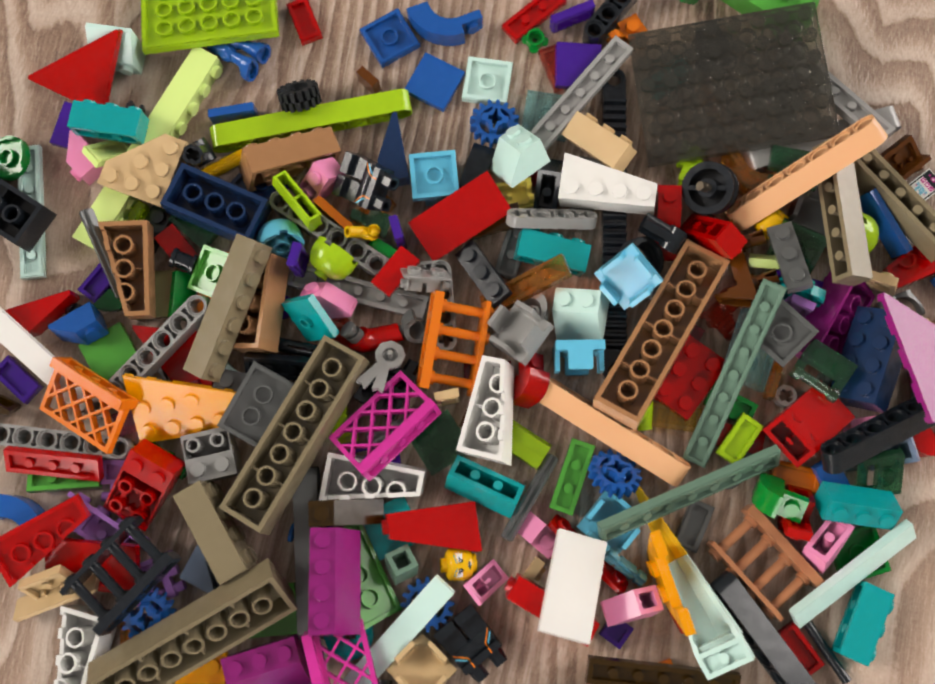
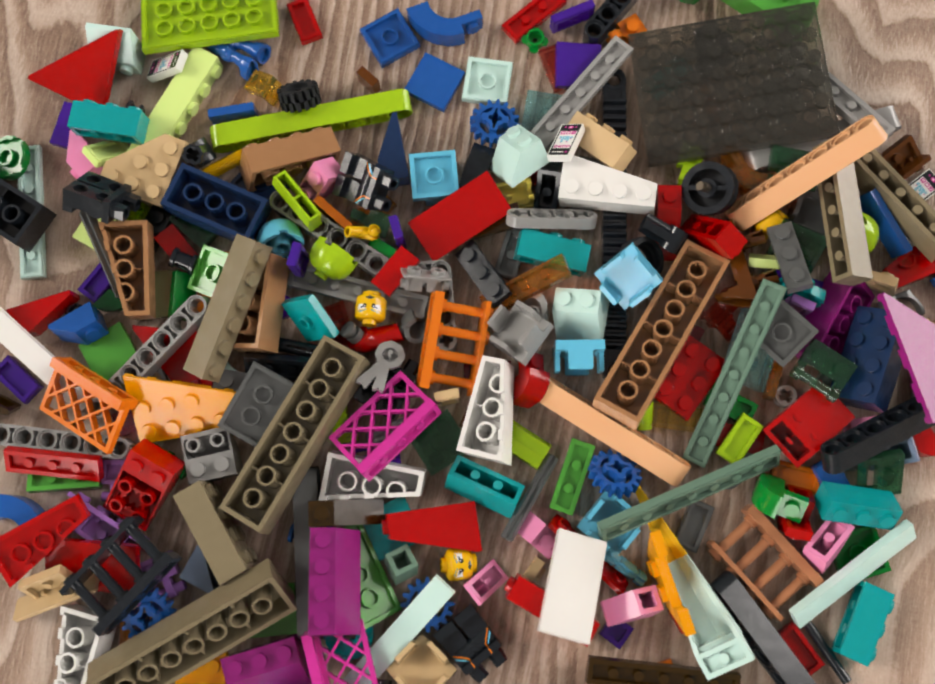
(100, 198): none -> black hips
(167, 66): none -> tile
(263, 86): none -> clear yellow bracket
(333, 300): bright pink slope -> none
(370, 308): none -> yellow head
(566, 143): none -> tile

